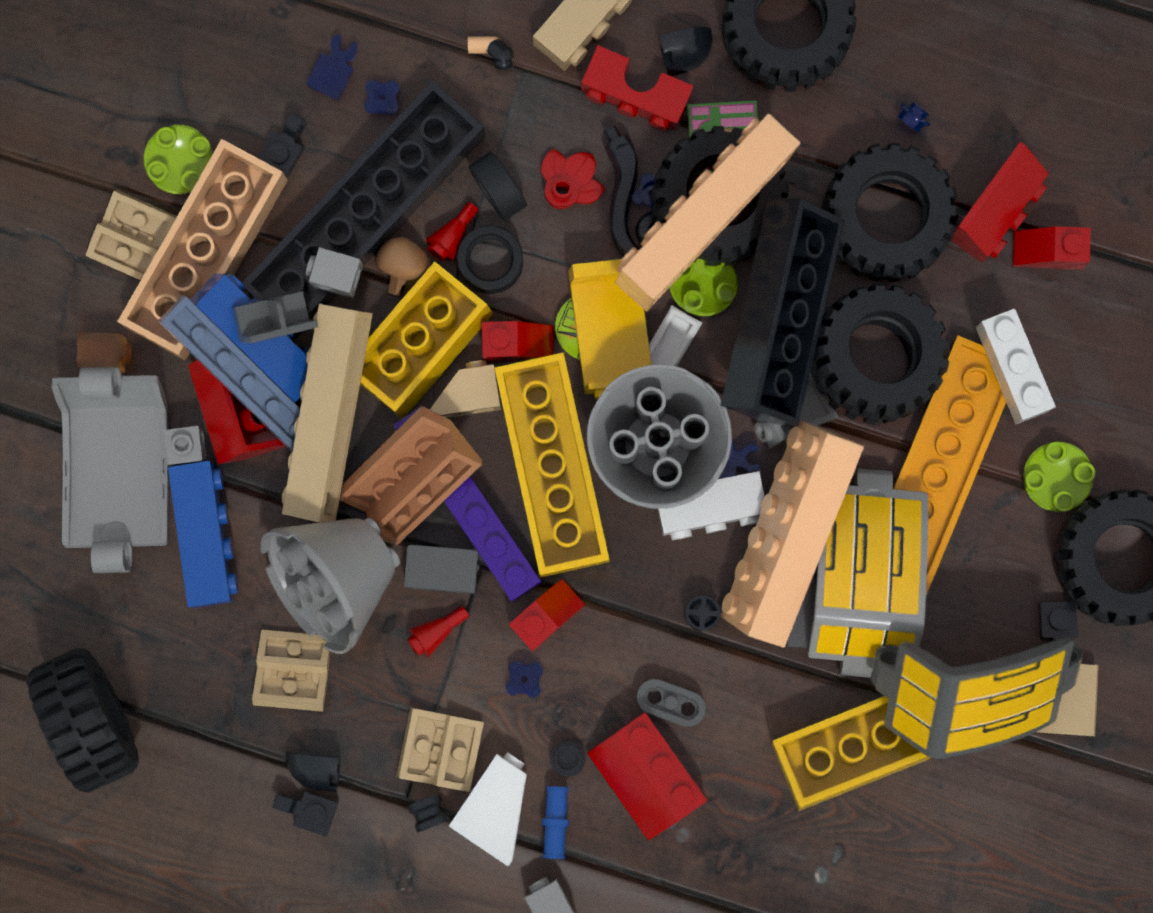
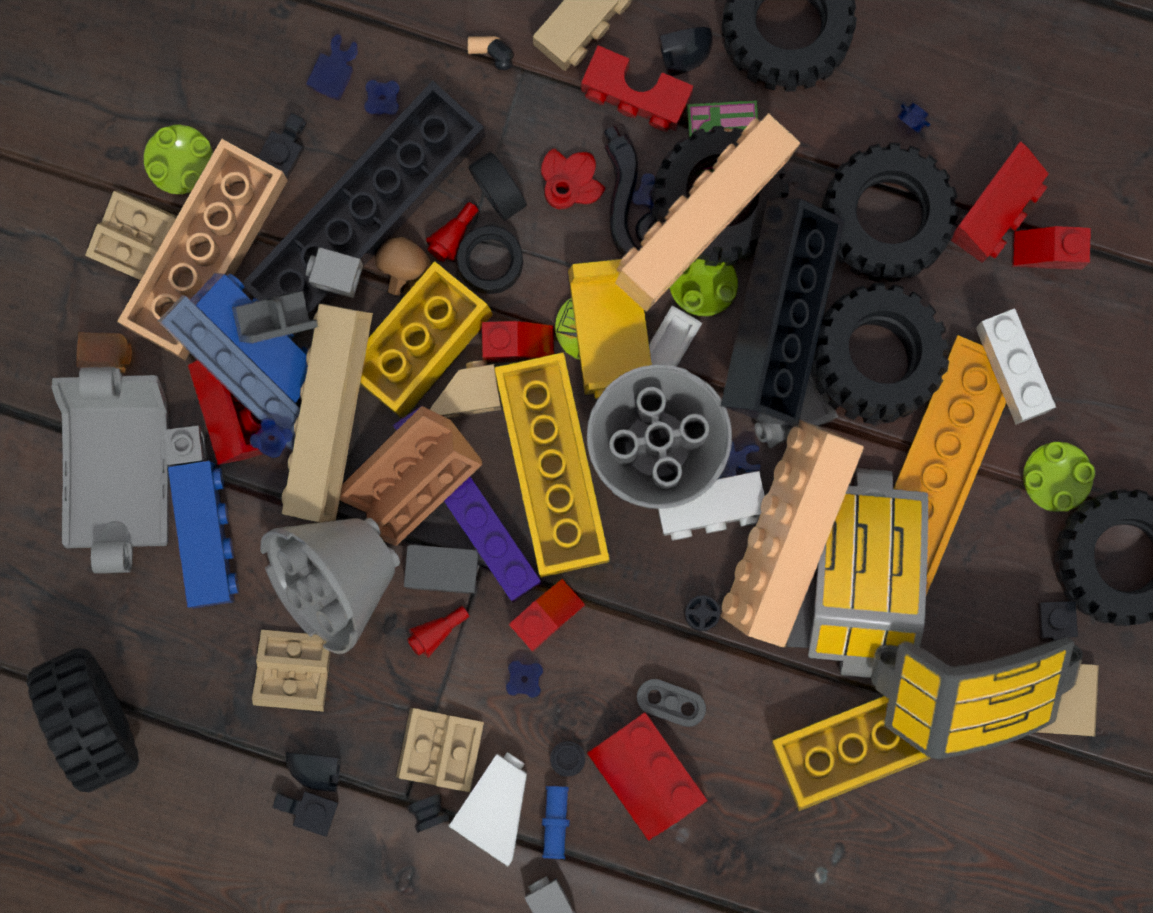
(274, 447): none -> clear blue plate

